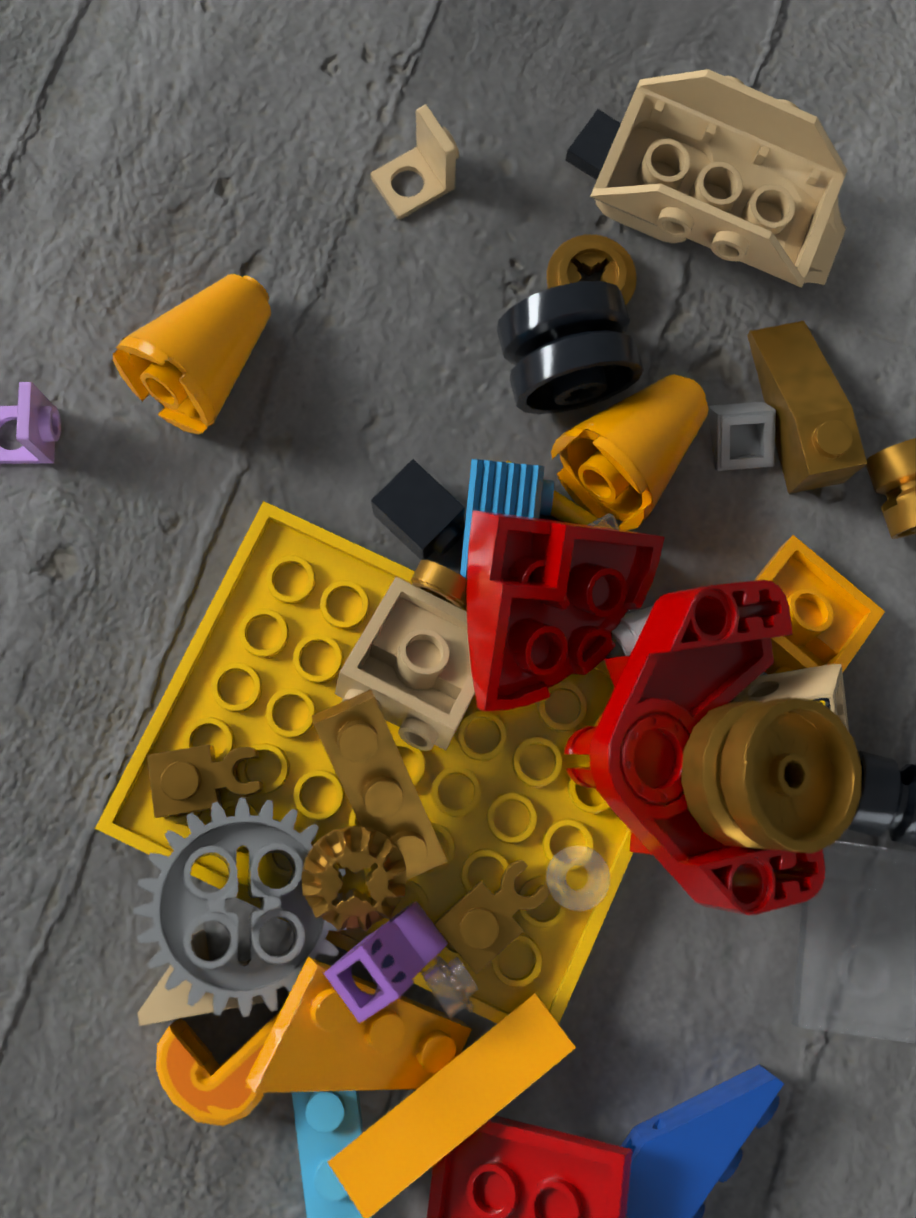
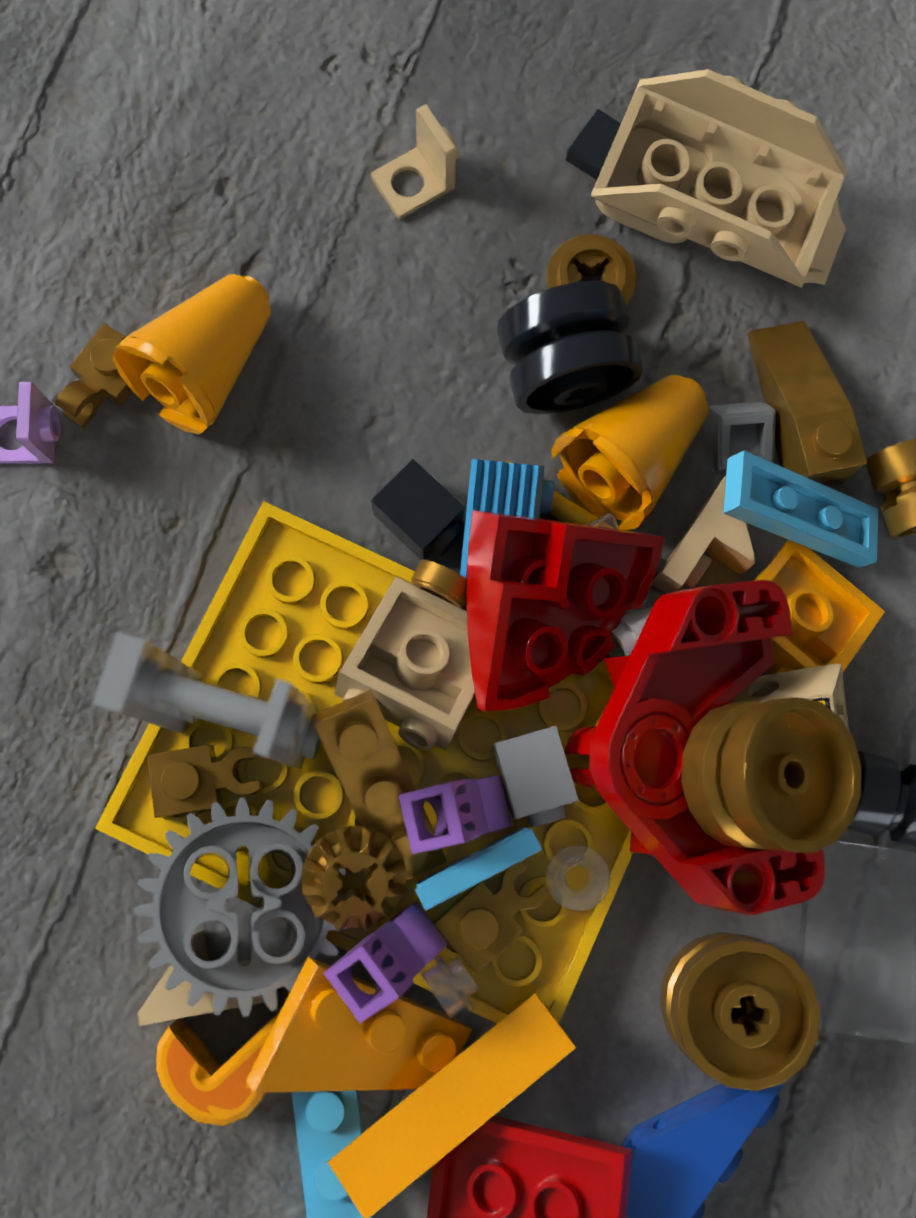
(96, 377): none -> pearl gold plate
(168, 694): none -> light grey fence
(462, 812): none -> medium lavender leg
(477, 867): none -> medium azure tile
(535, 776): none -> light grey brick
(711, 533): none -> tan slope
(770, 1032): none -> pearl gold wheel
(800, 510): none -> medium azure plate

